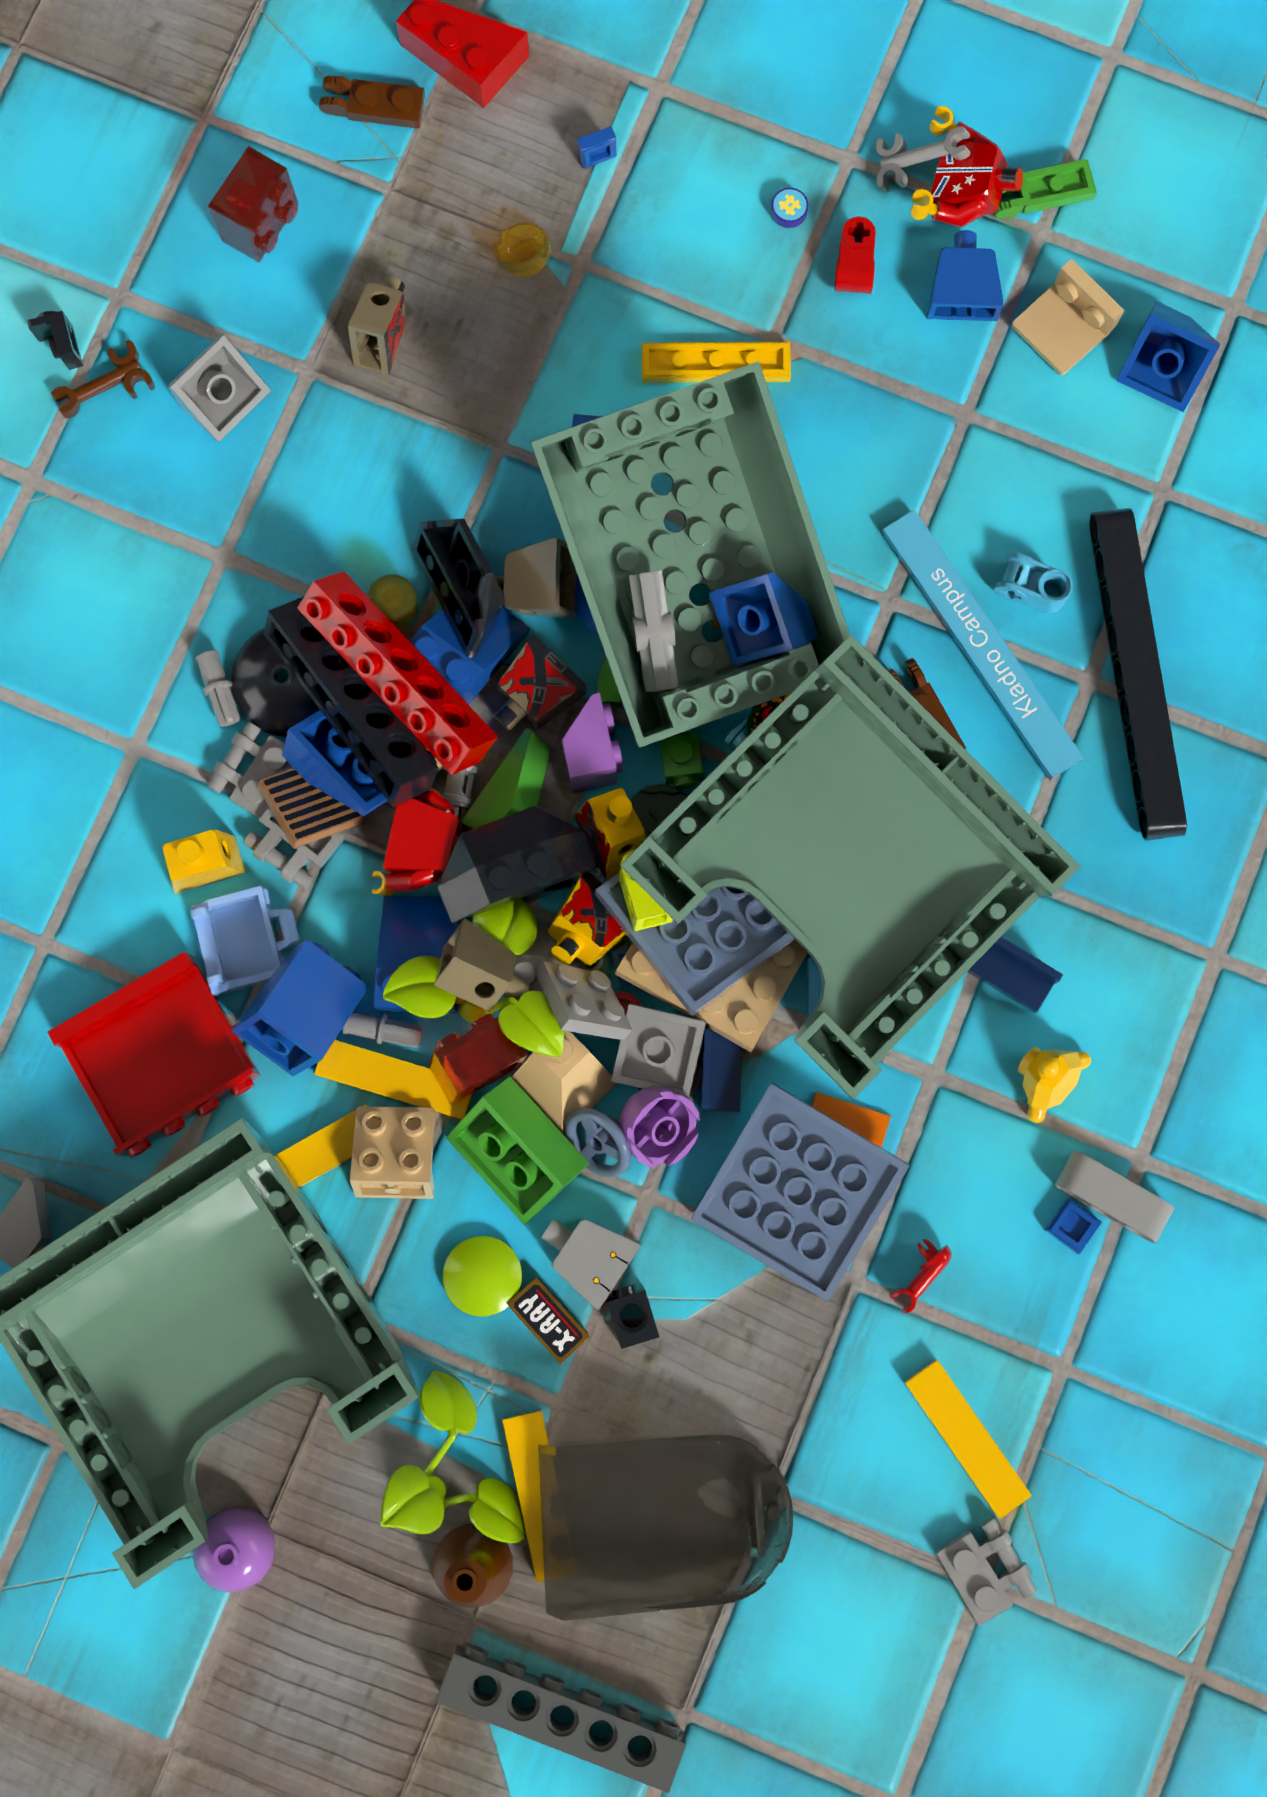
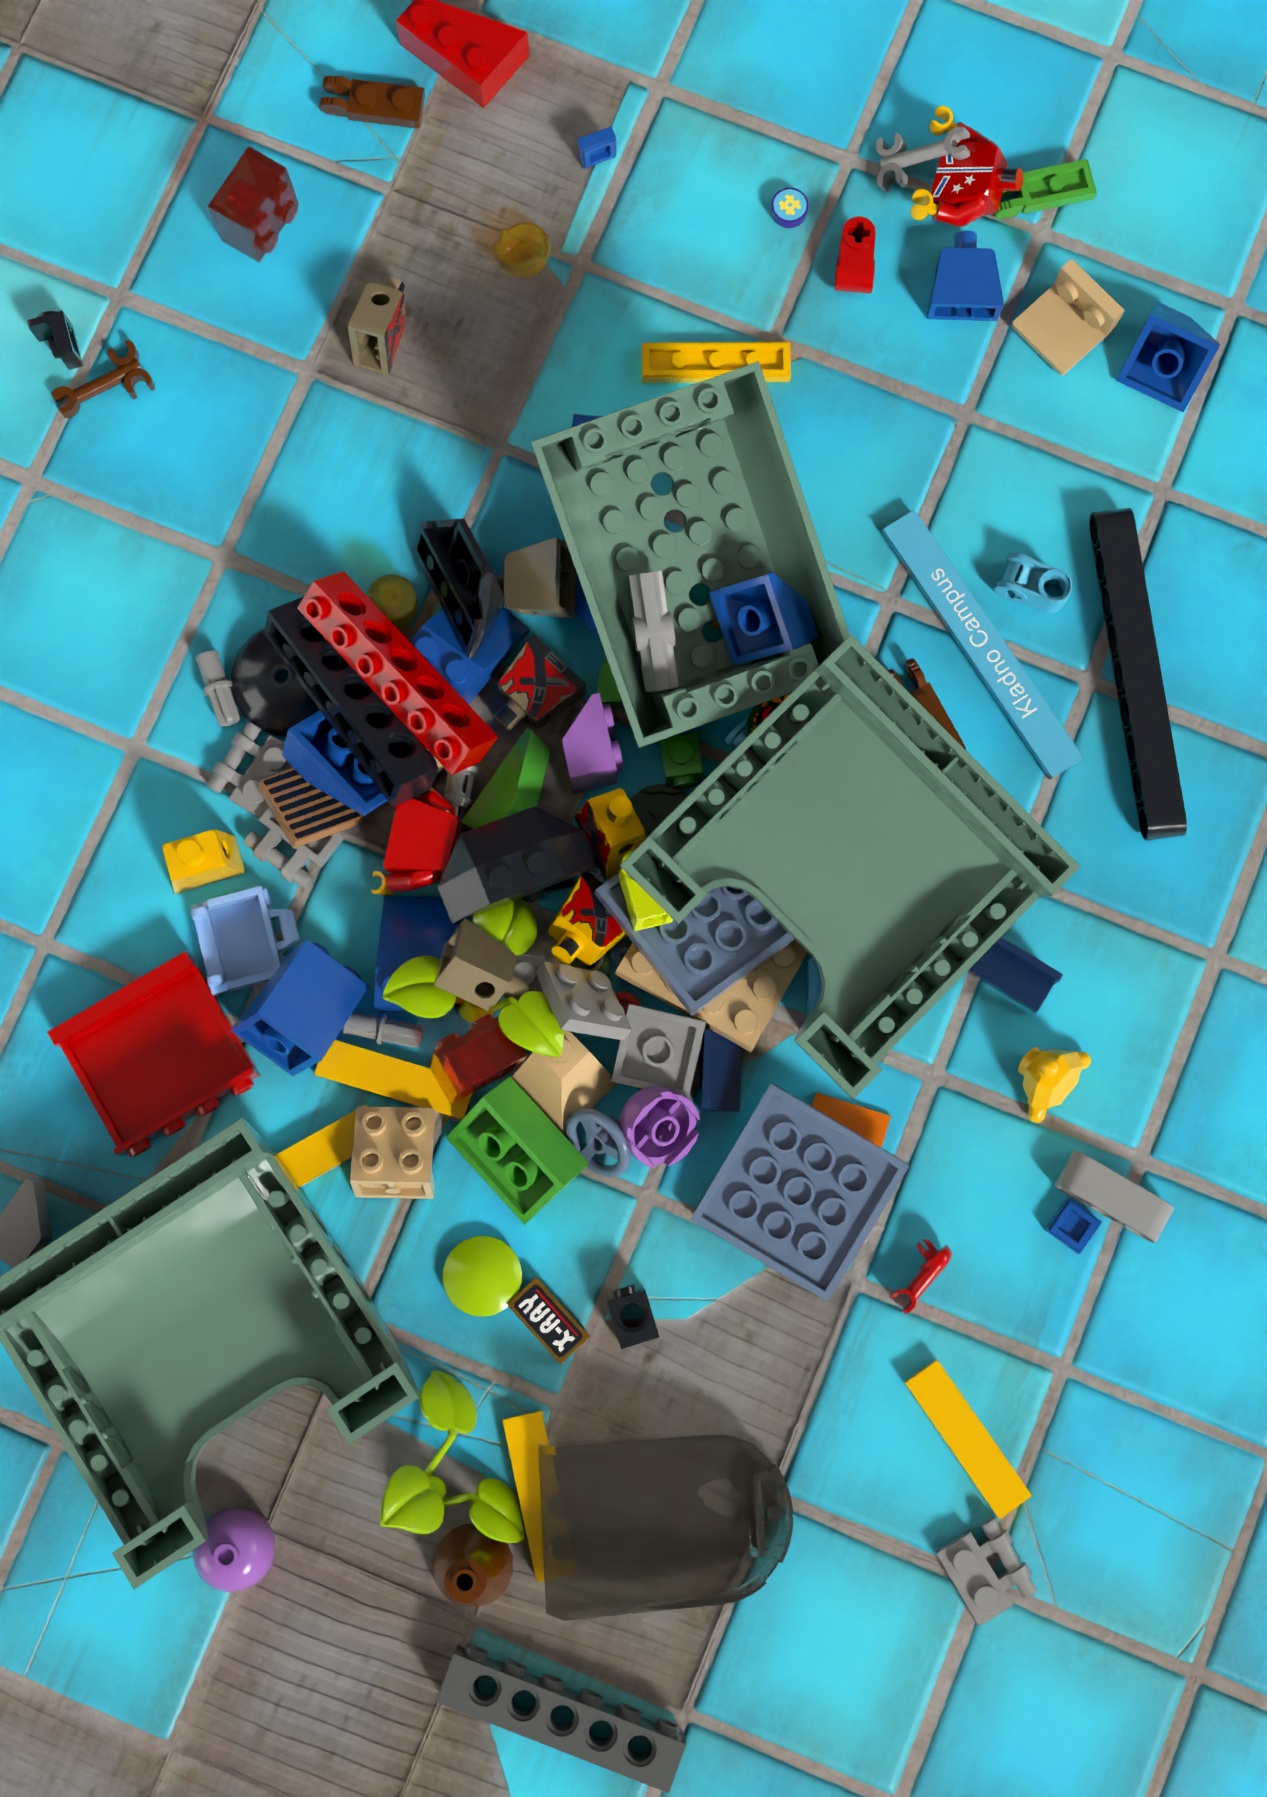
(218, 388): light grey slope -> none
(590, 1257): light grey torso -> none

